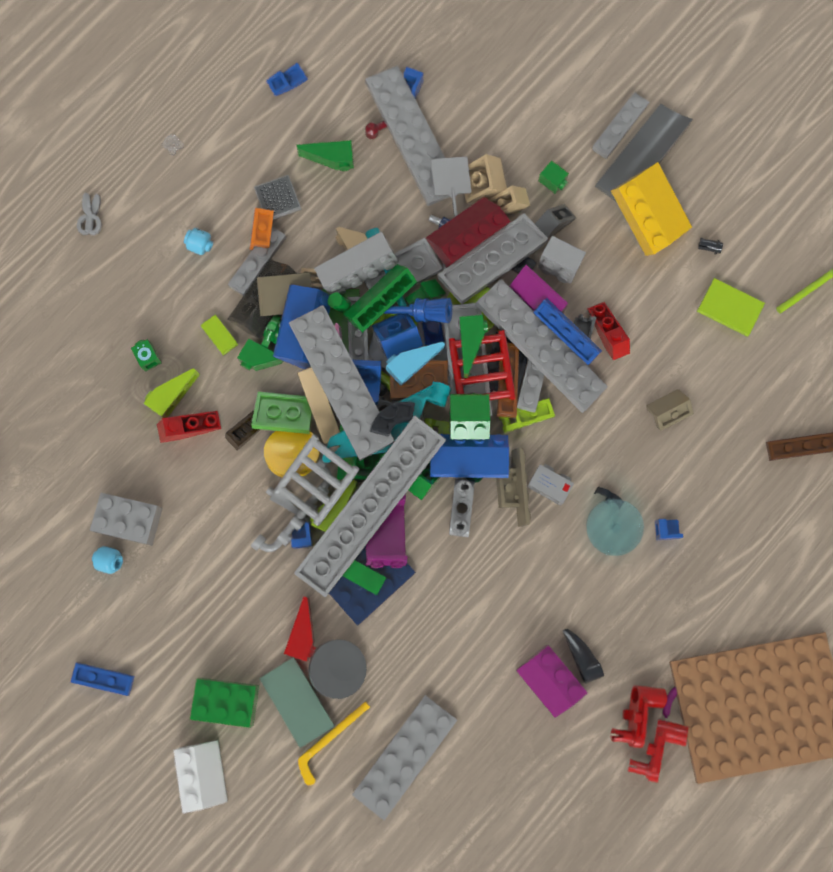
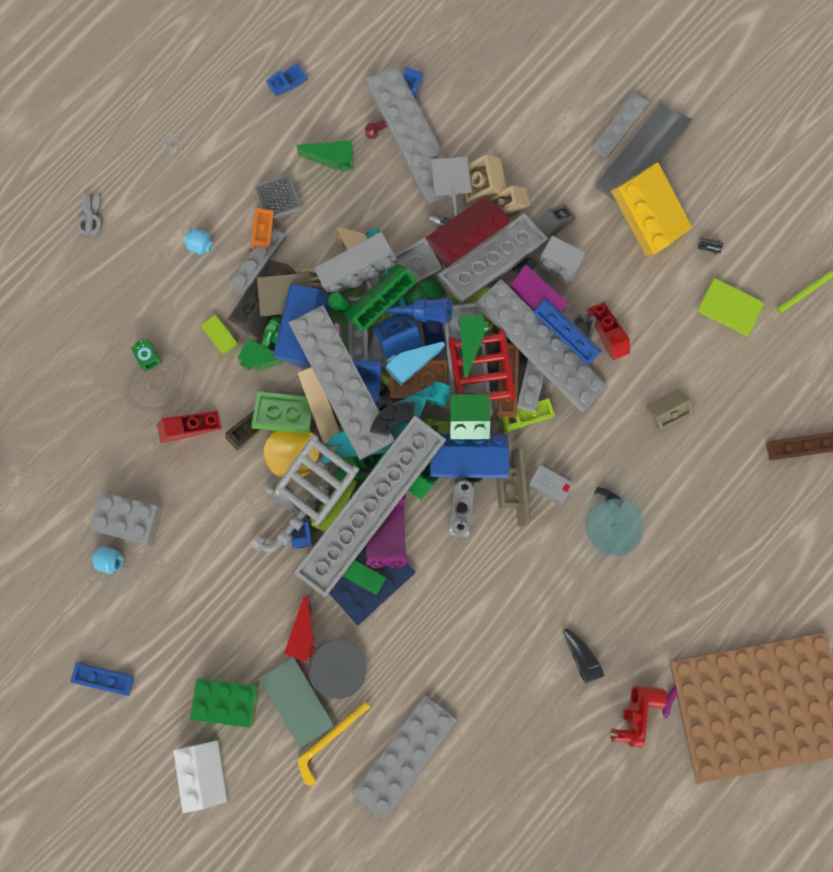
(168, 395): lime slope -> none
(551, 681): magenta slope -> none
(554, 177): green brick -> none
(665, 732): red piece -> none
(667, 529): blue panel -> none

